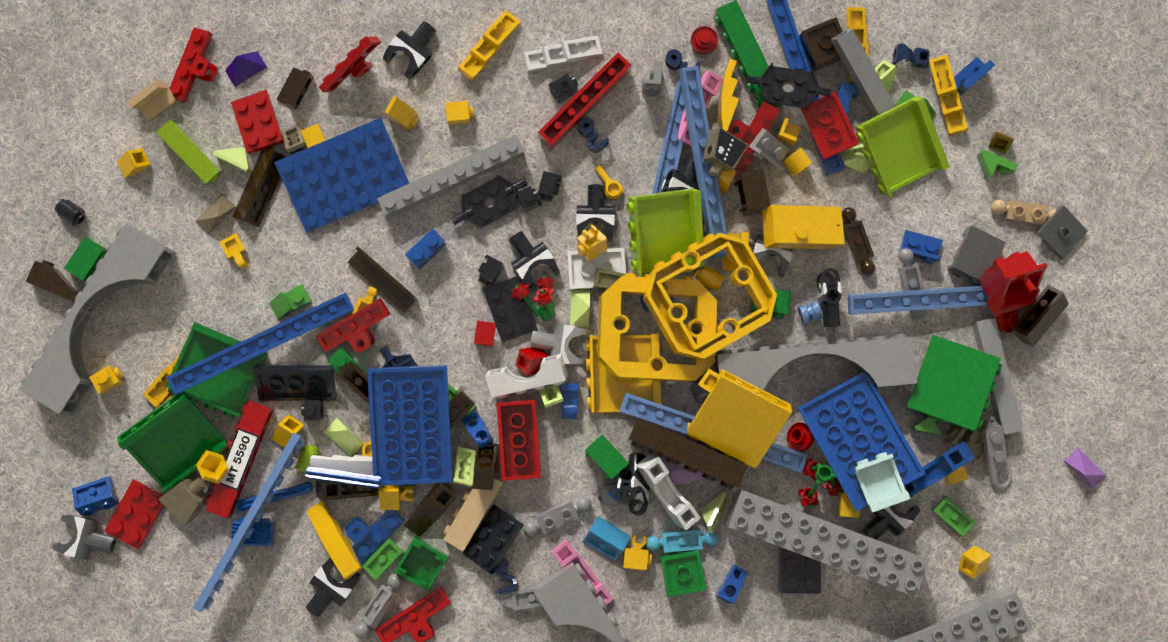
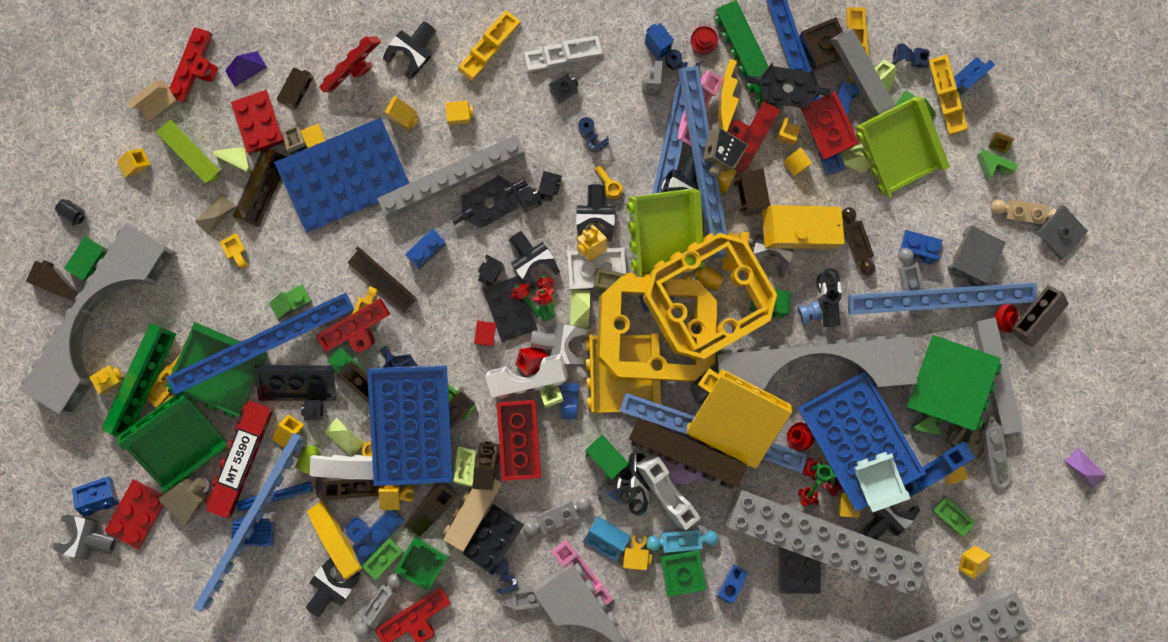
(138, 380): none -> green brick
(212, 466): yellow panel -> none
(343, 477): axle -> none
(478, 429): blue leg -> none
(584, 101): red brick -> none
(658, 41): none -> blue brick
(713, 511): yellowish green slope -> none
(769, 148): light grey bracket -> none
(1012, 282): red piece -> none

